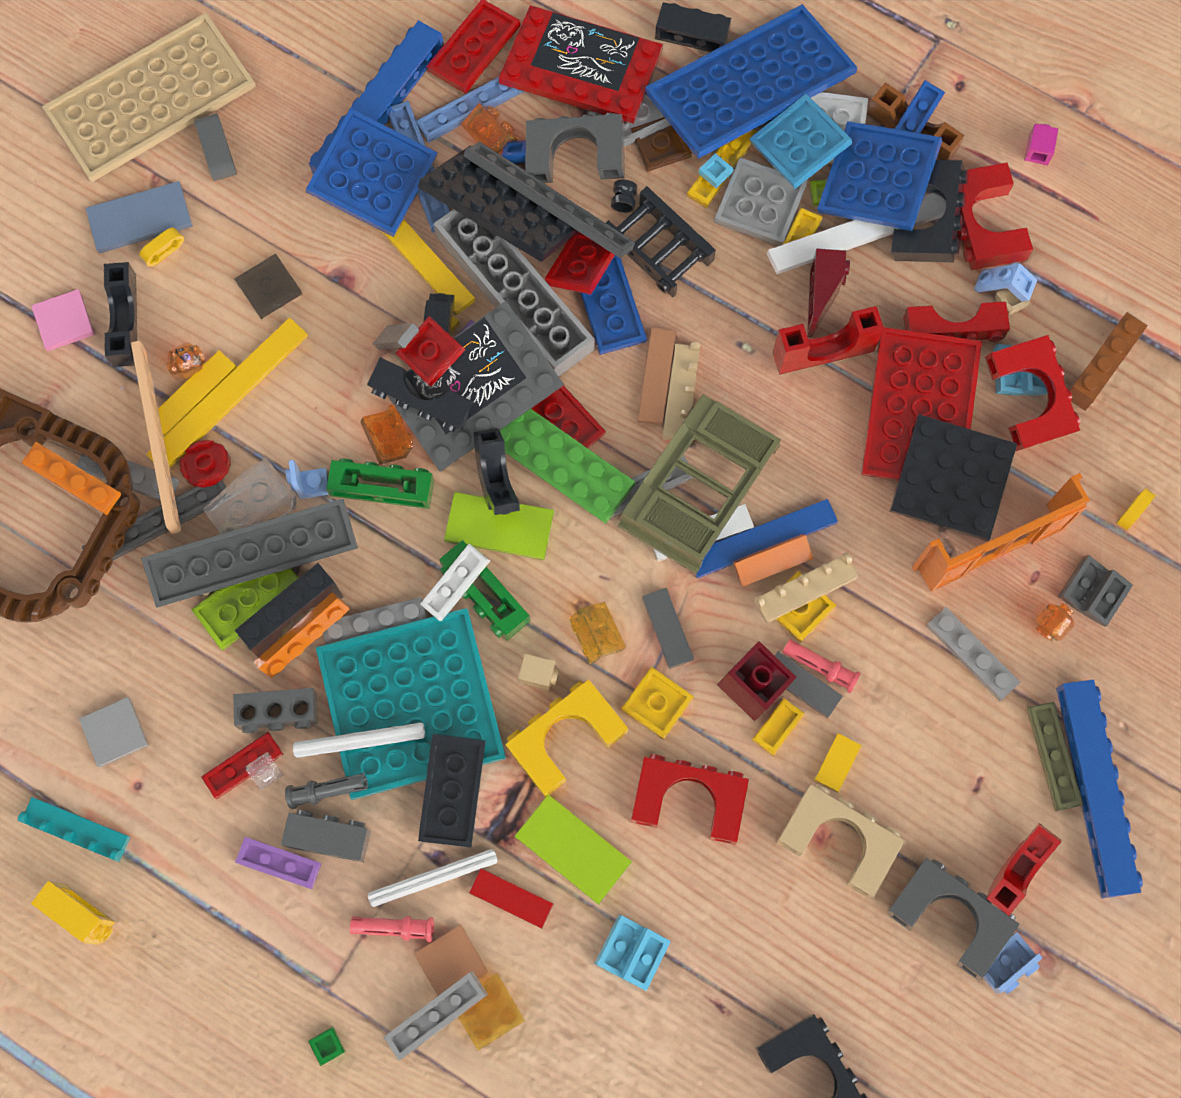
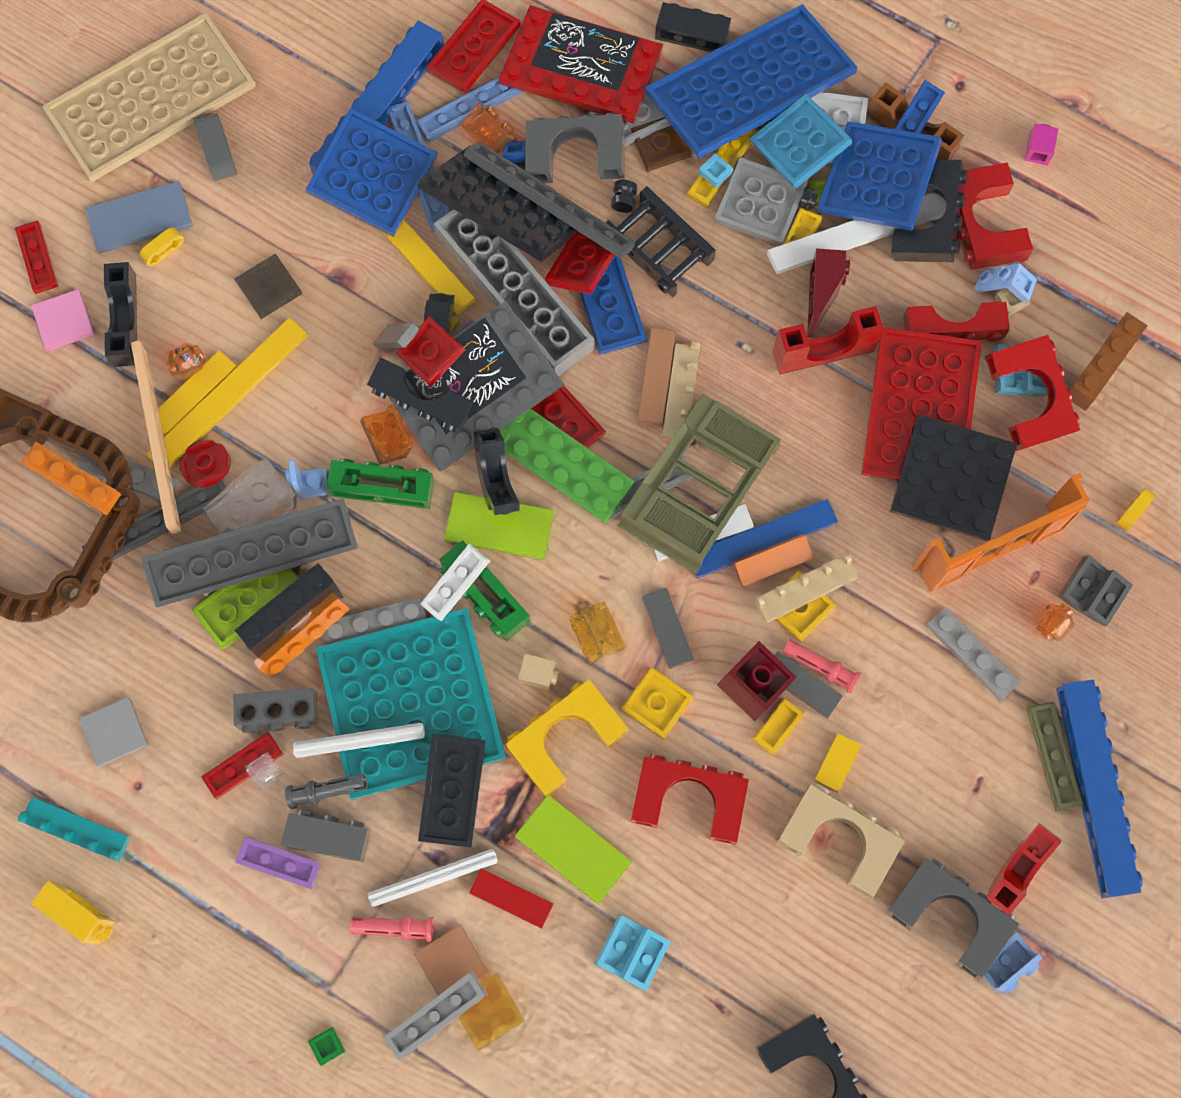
(36, 257): none -> red tile
(808, 199): none -> black plate

